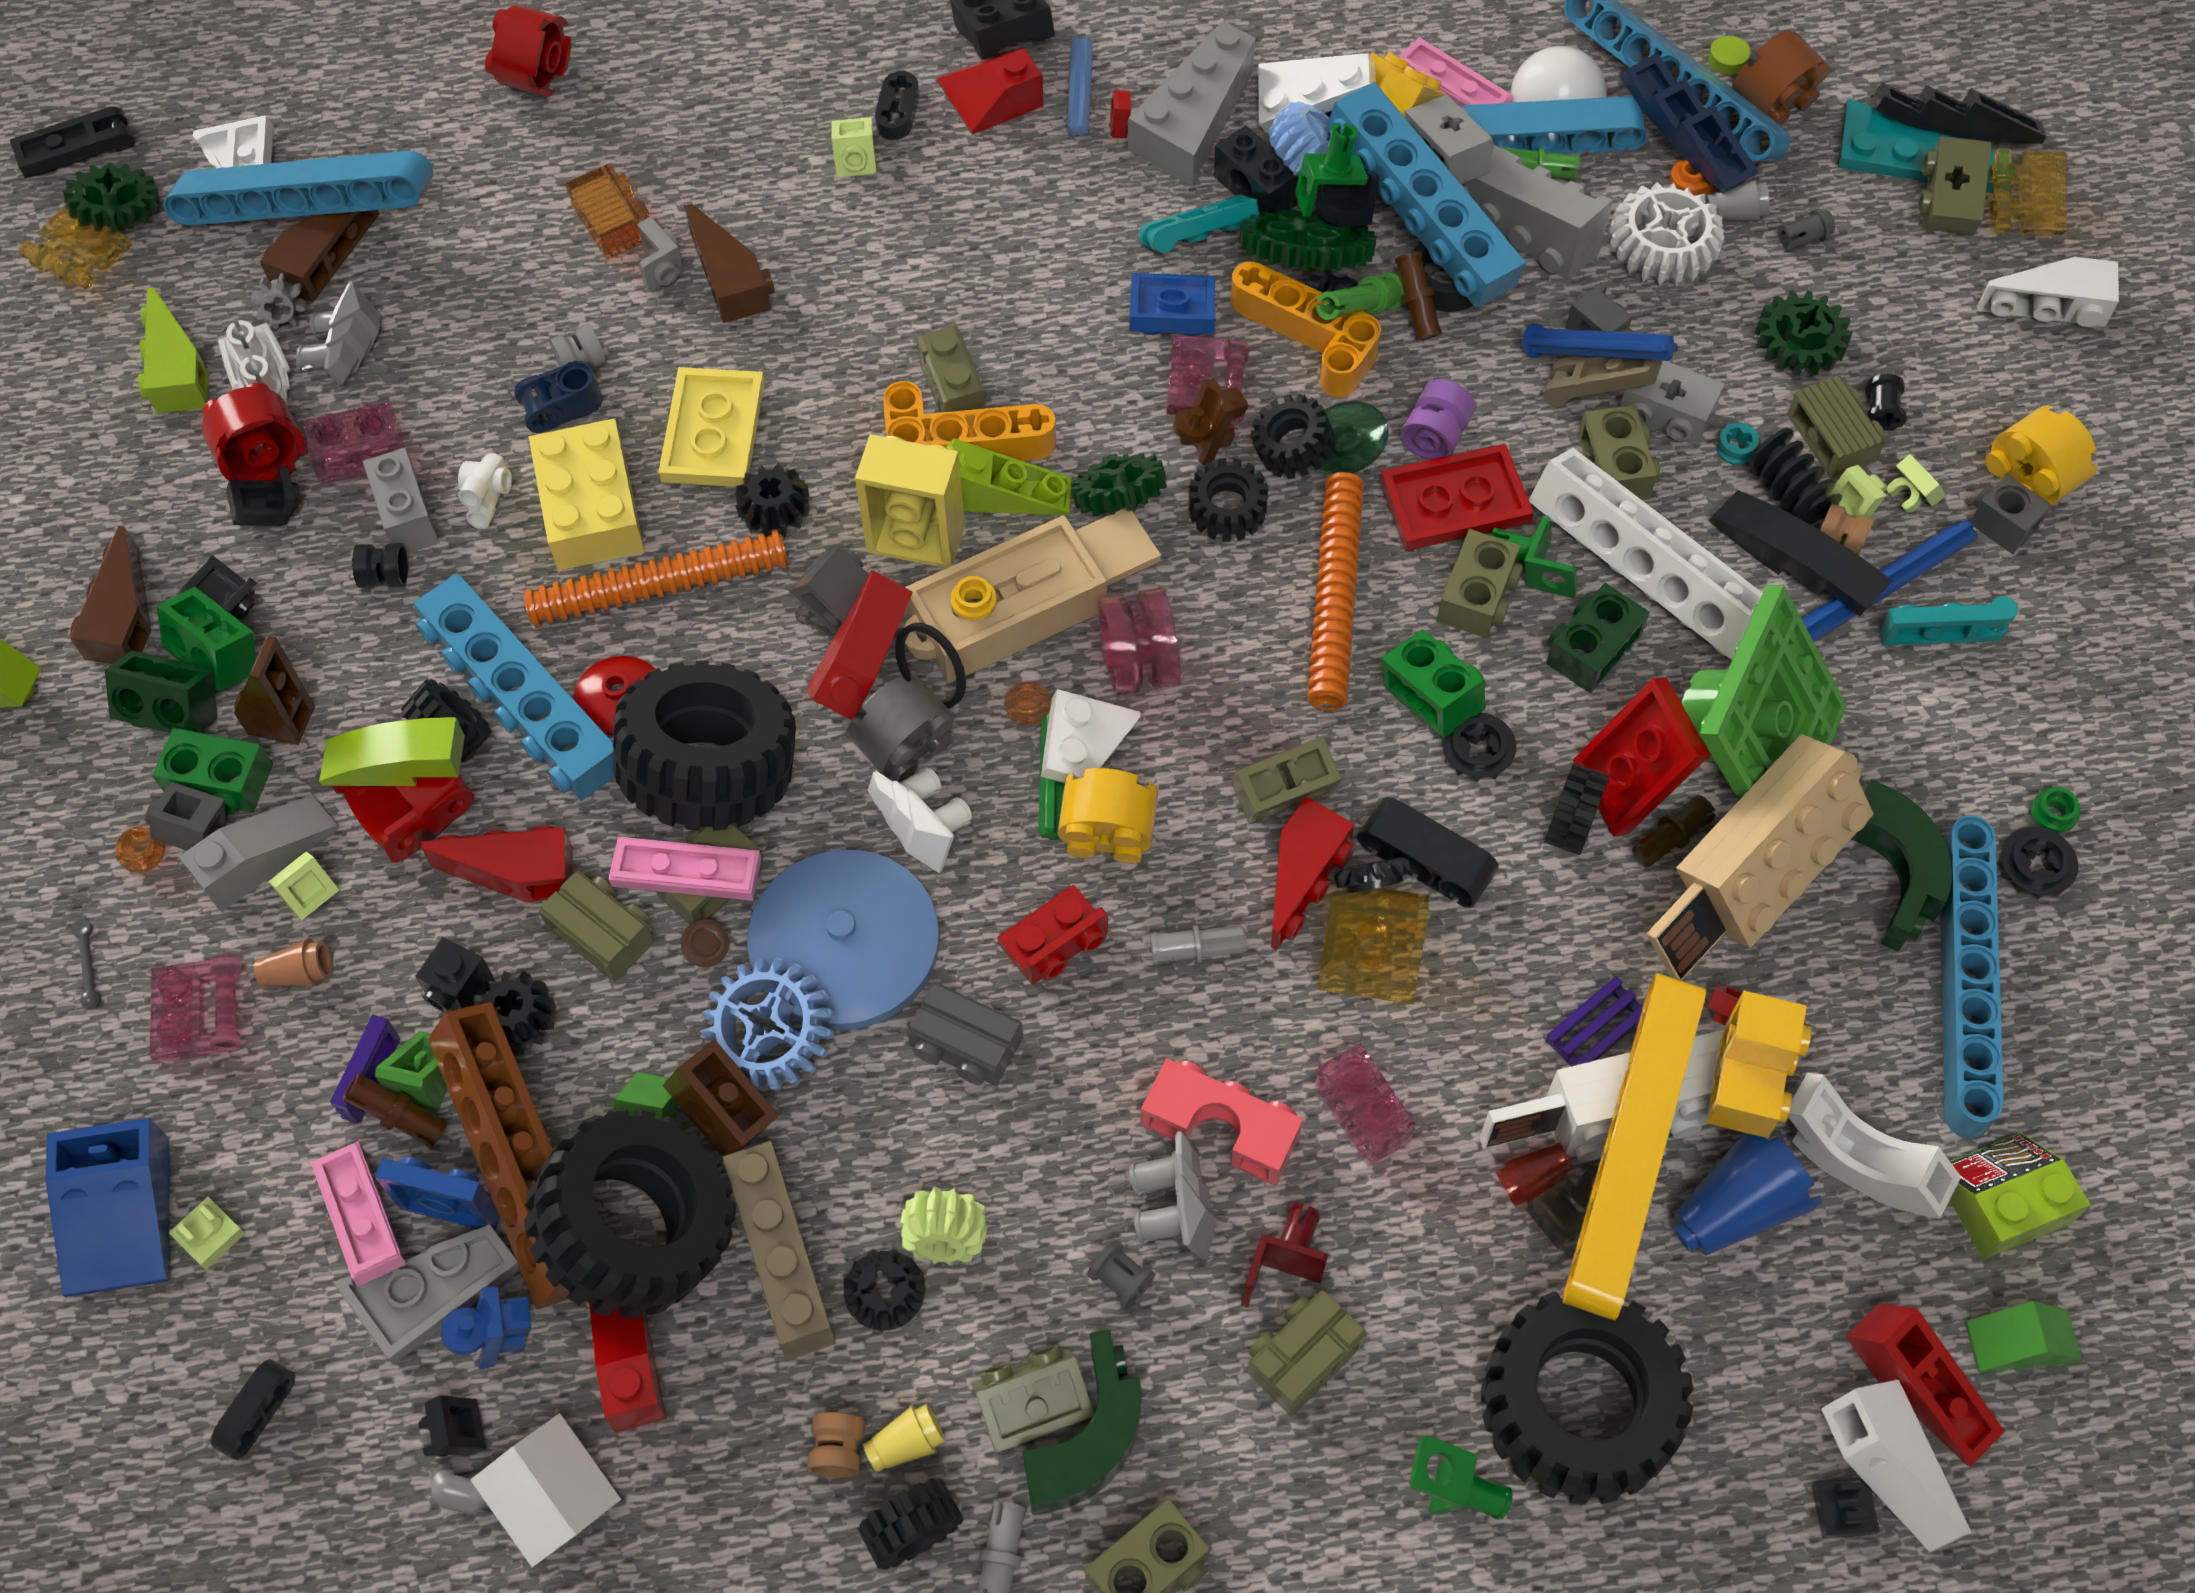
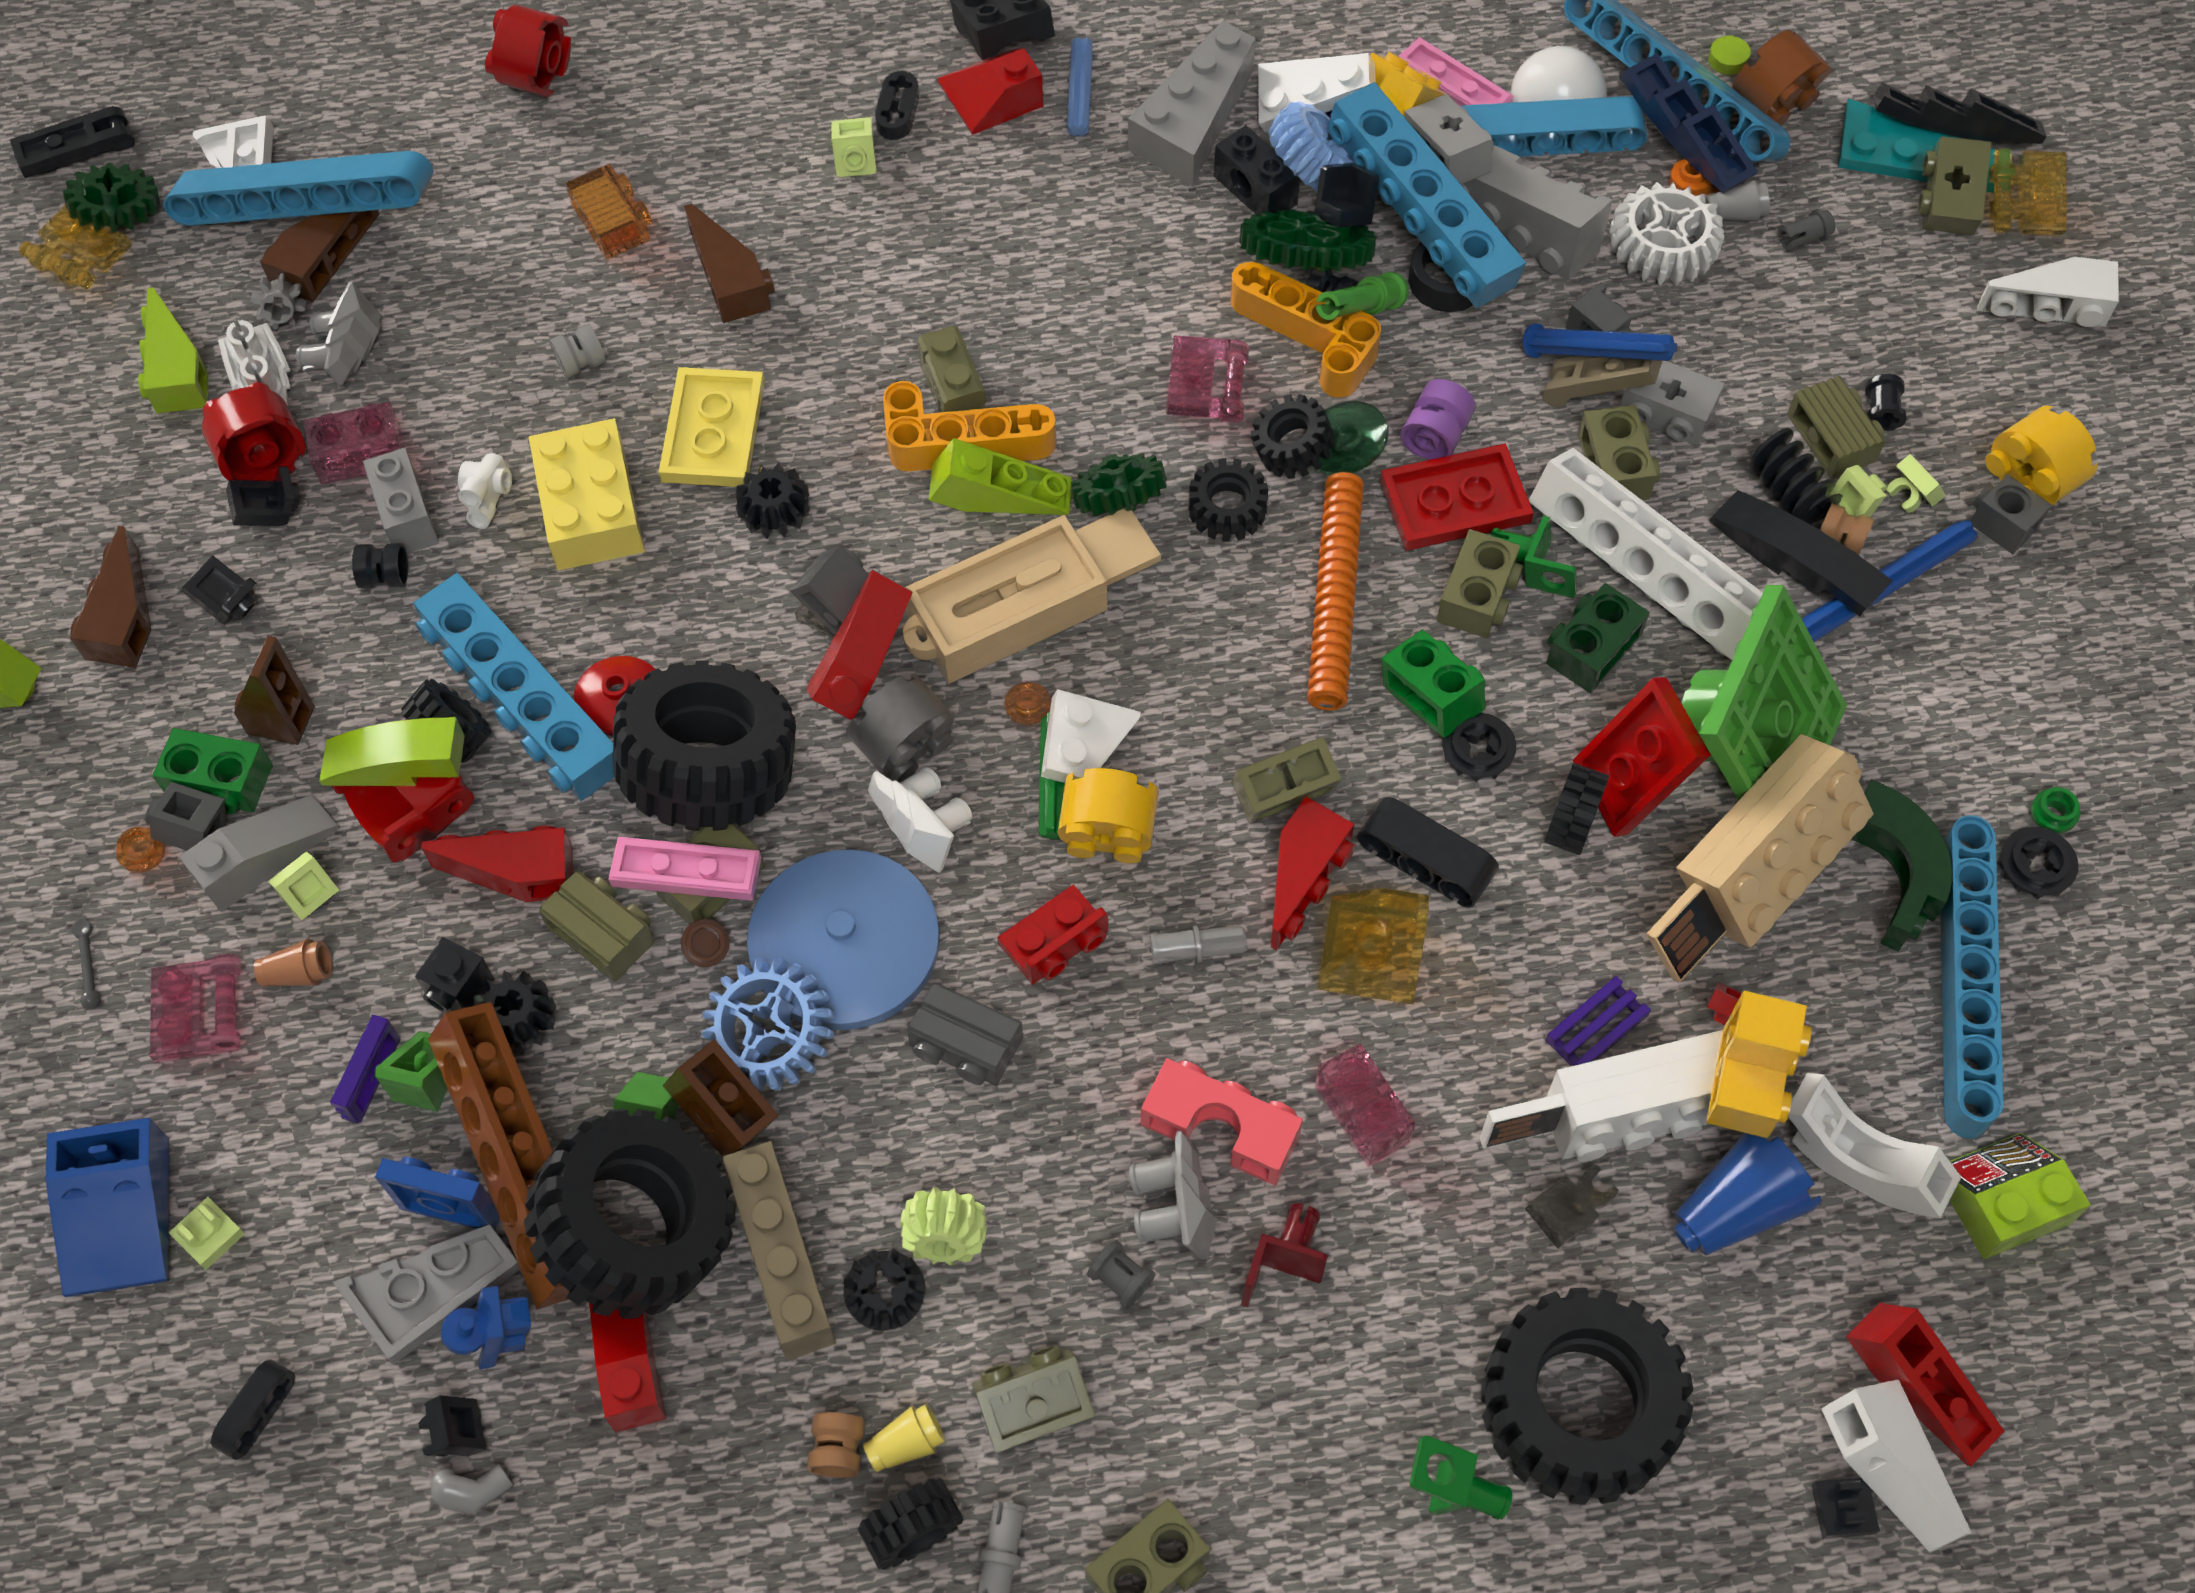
(160, 693): dark green brick -> none
(207, 636): green brick -> none
(358, 1214): bright pink tile -> none
(394, 1110): reddish brown pin -> none
(545, 1489): white slope -> none
(561, 393): dark blue piece -> none
(655, 578): orange piece -> none
(663, 253): light grey bracket -> none
(911, 500): light yellow brick -> none
(946, 645): black piece -> none
(970, 588): yellow plate -> none
(1087, 1463): dark green arch -> none
(1119, 113): red tile -> none
(1146, 641): clear pink wheel -> none
(1172, 304): blue plate -> none
(1197, 222): teal plate -> none
(1209, 420): reddish brown hips -> none
(1305, 1351): olive brick -> none
(1333, 168): green bracket -> none
(1373, 875): black gear -> none
(1418, 296): reddish brown pin -> none
(1534, 1173): clear red cone -> none
(1559, 164): bright green axle -> none
(1634, 1147): yellow beam -> none
(1674, 830): dark brown axle -> none
(1744, 435): teal bush -> none
(1803, 333): dark green gear -> none
(1948, 623): teal plate -> none
(2023, 1338): bright green slope -> none

